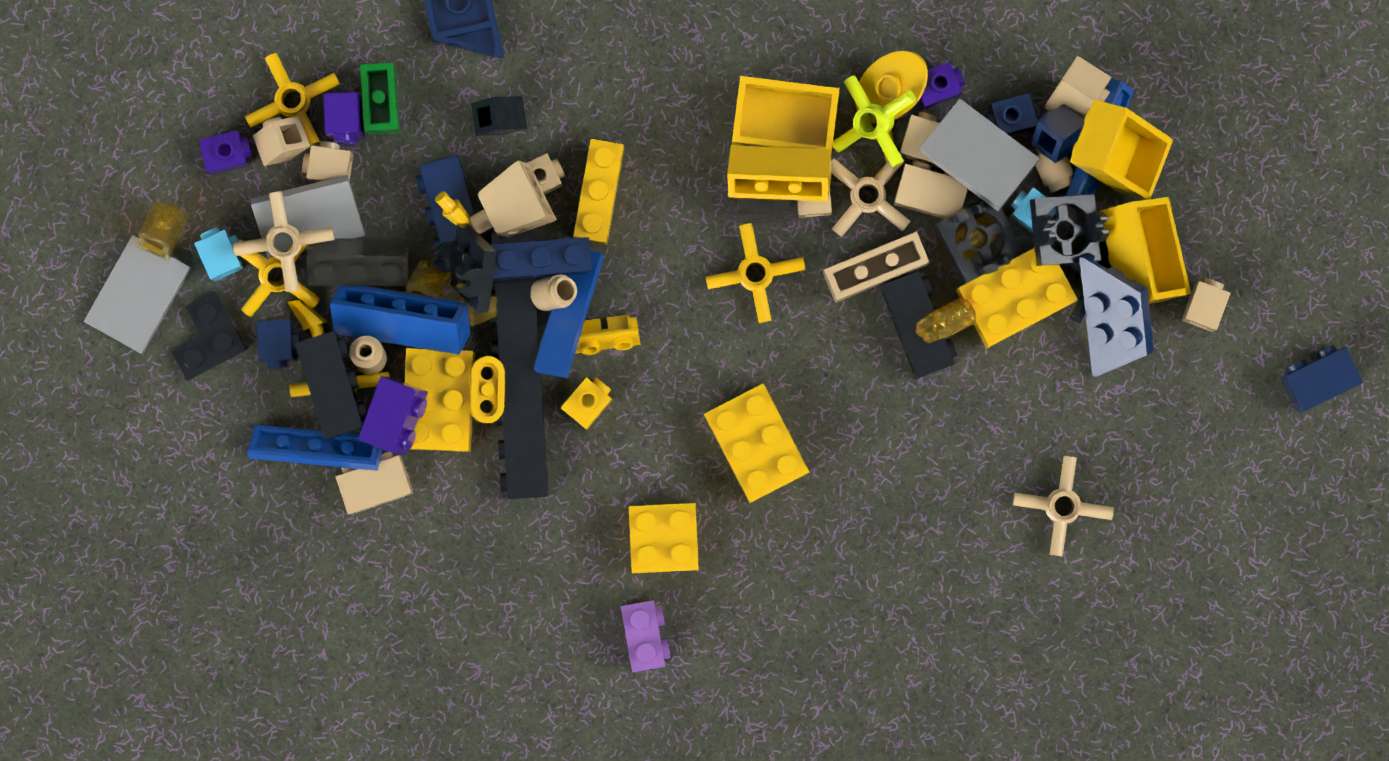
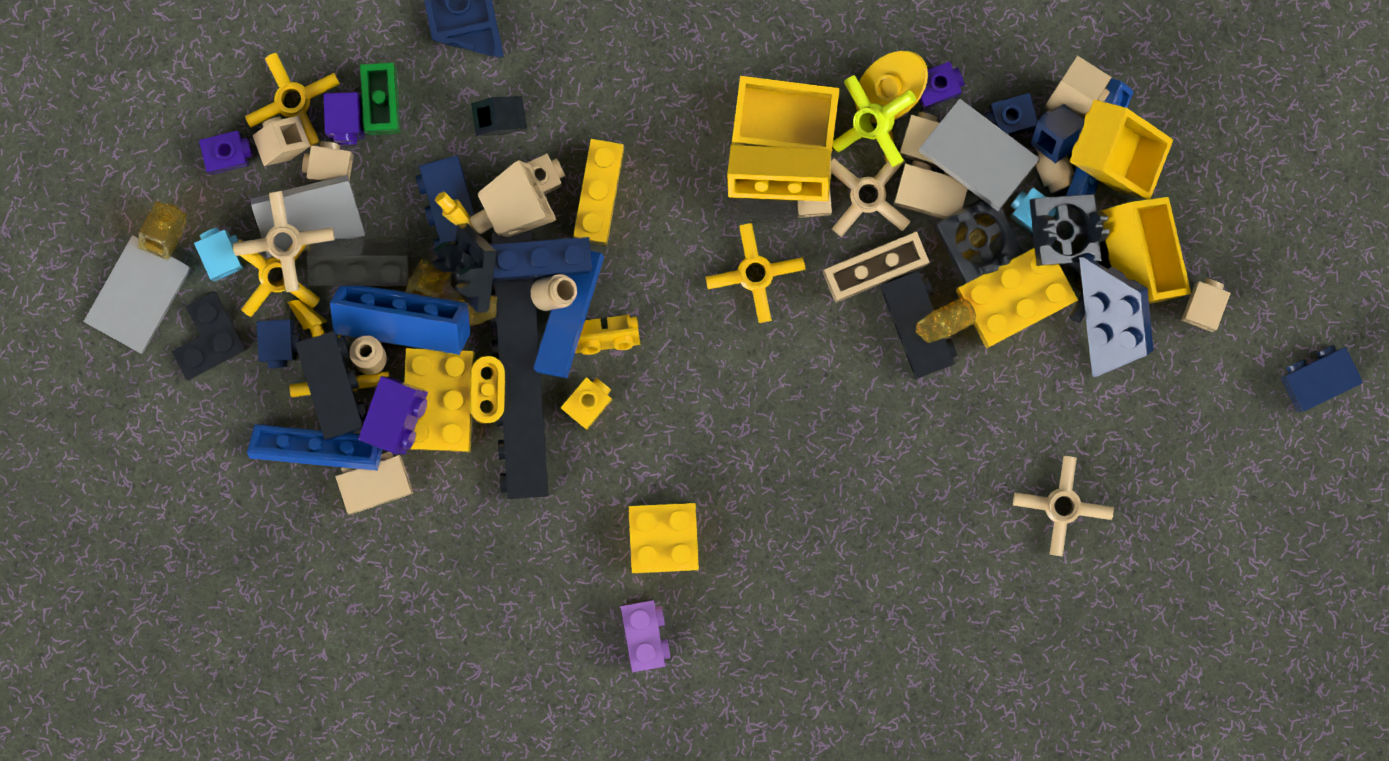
(756, 443): yellow piece -> none

